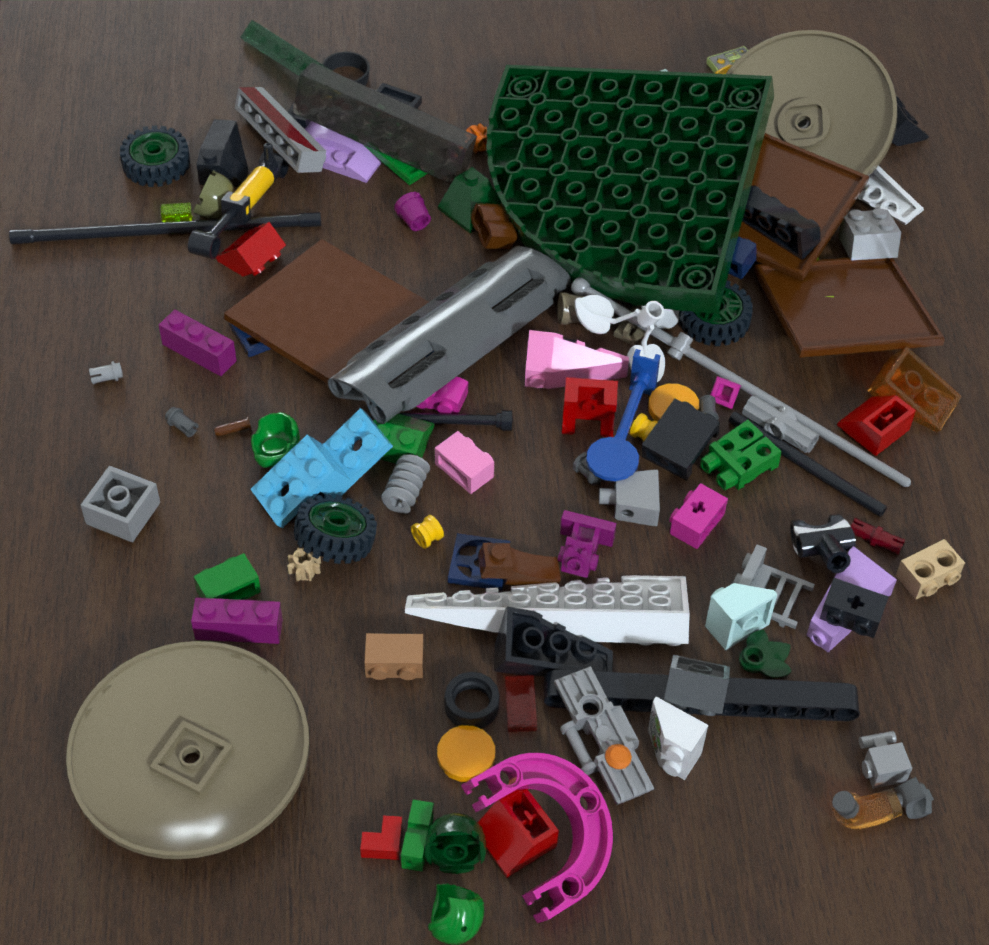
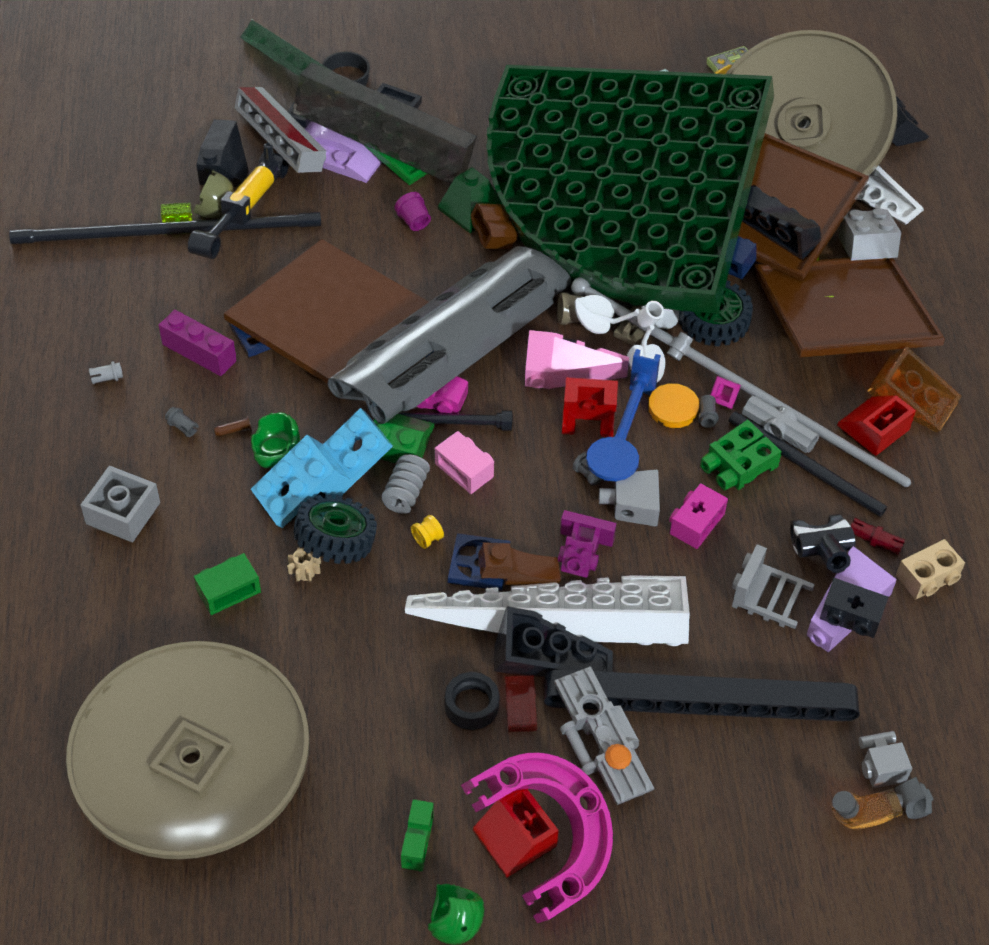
(154, 156): black wheel -> none
(237, 620): magenta brick -> none
(252, 250): red slope -> none
(384, 844): red piece -> none
(394, 656): medium nougat brick -> none
(455, 843): dark green cylinder -> none
(465, 752): light orange tile -> none
(481, 140): orange gear -> none
(642, 427): yellow wheel -> none
(675, 738): white slope -> none
(679, 438): black panel -> none
(697, 685): dark grey slope -> none
(739, 612): light aqua slope -> none
(768, 654): dark green plate -> none

